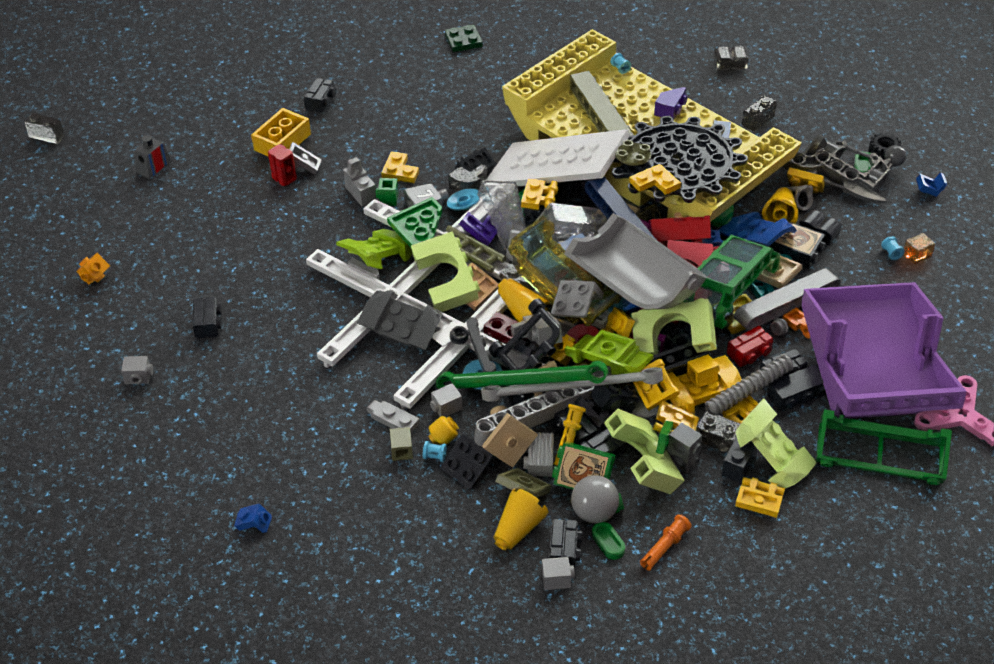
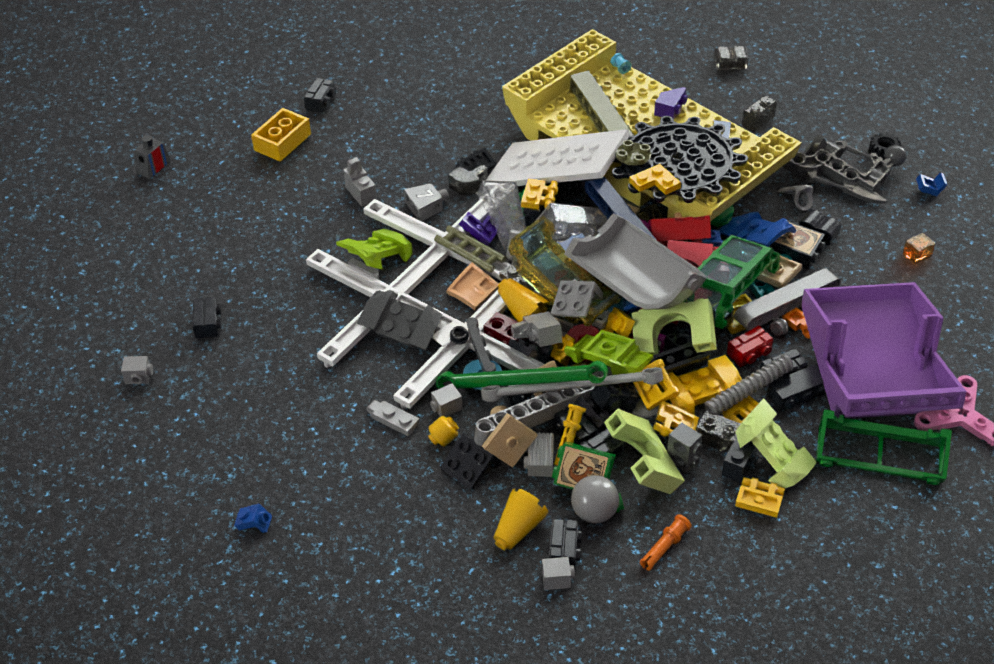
(44, 128): clear smoke brick -> none
(92, 268): light orange brick -> none
(282, 165): red brick -> none
(304, 158): light grey slope -> none
(388, 191): green brick -> none
(396, 168): yellow plate -> none
(401, 444): brick -> none
(417, 222): green plate -> none
(434, 451): medium azure bush -> none
(447, 250): yellowish green arch -> none
(463, 38): plate -> none
(463, 199): medium azure dish -> none
(522, 480): olive plate -> none
(537, 308): black bar -> none
(608, 540): green tile -> none
(664, 437): green tile -> none
(702, 371): yellow brick -> none
(781, 206): yellow cone -> none
(799, 178): yellow plate -> none
(862, 163): tile -> none
(894, 250): medium azure bush -> none

